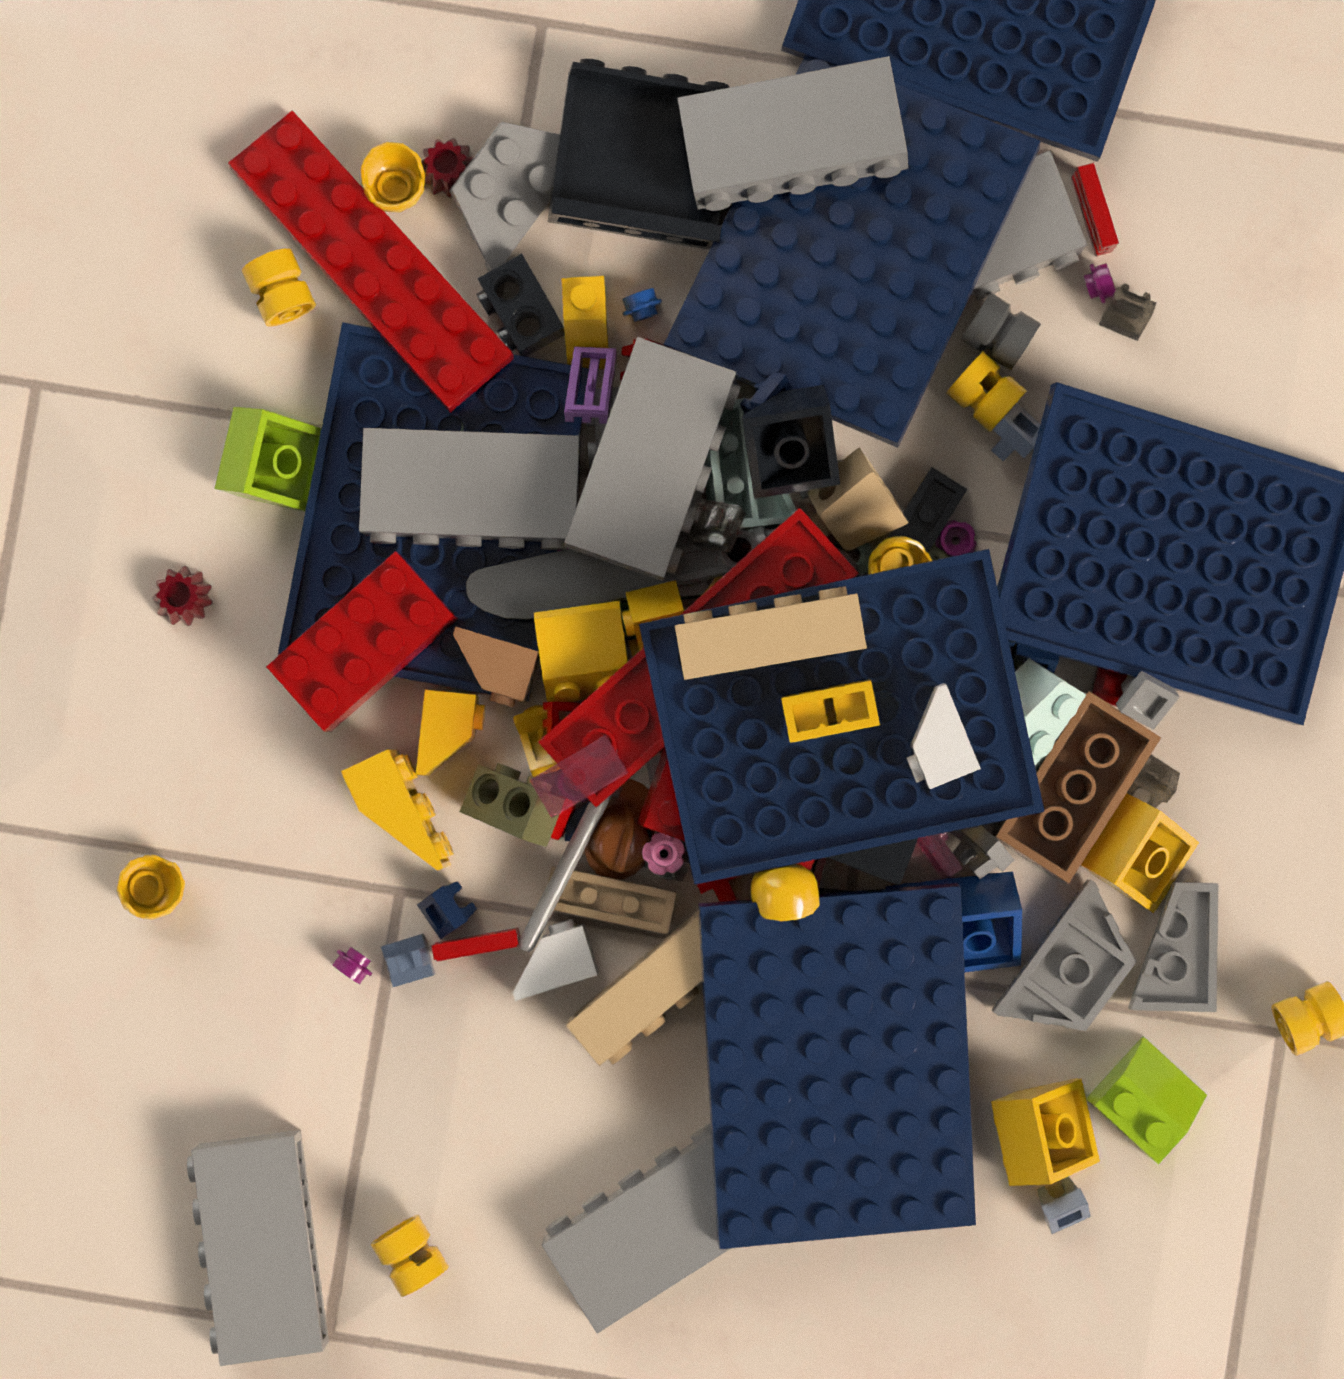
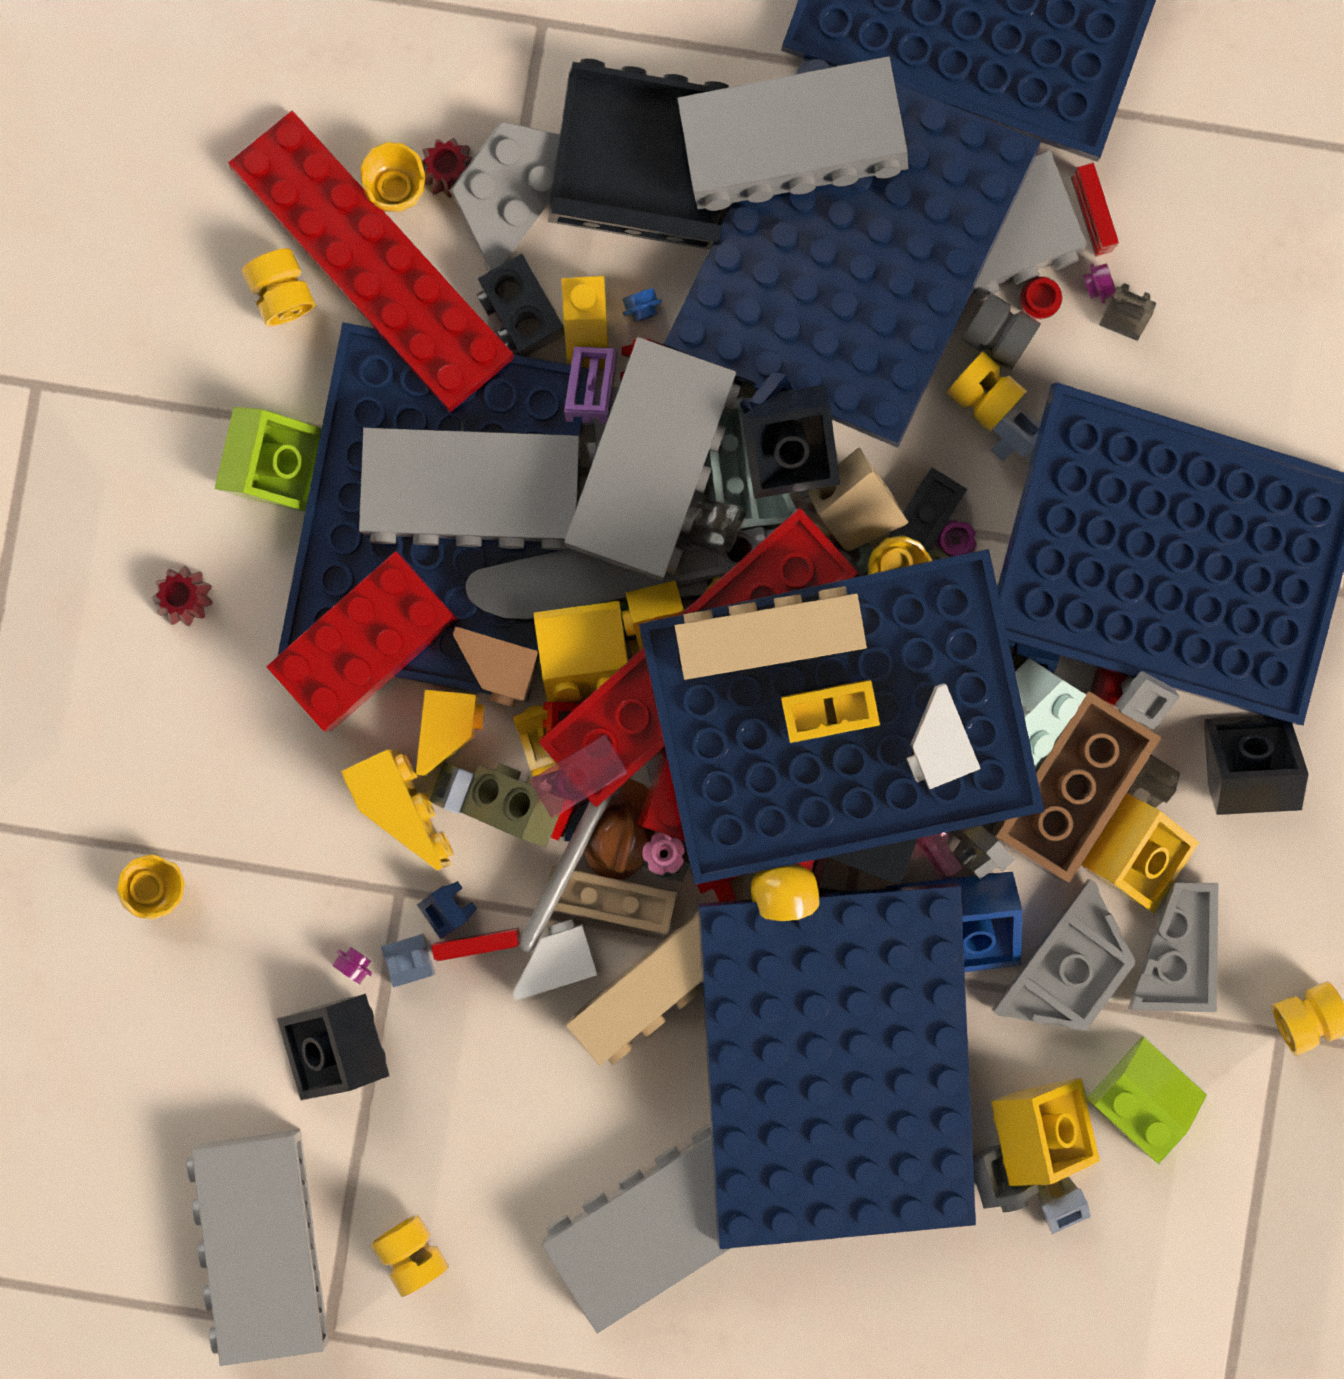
(333, 1047): none -> black slope
(451, 787): none -> sand blue tile
(993, 1182): none -> dark grey bracket
(1041, 298): none -> red plate
(1254, 765): none -> black slope

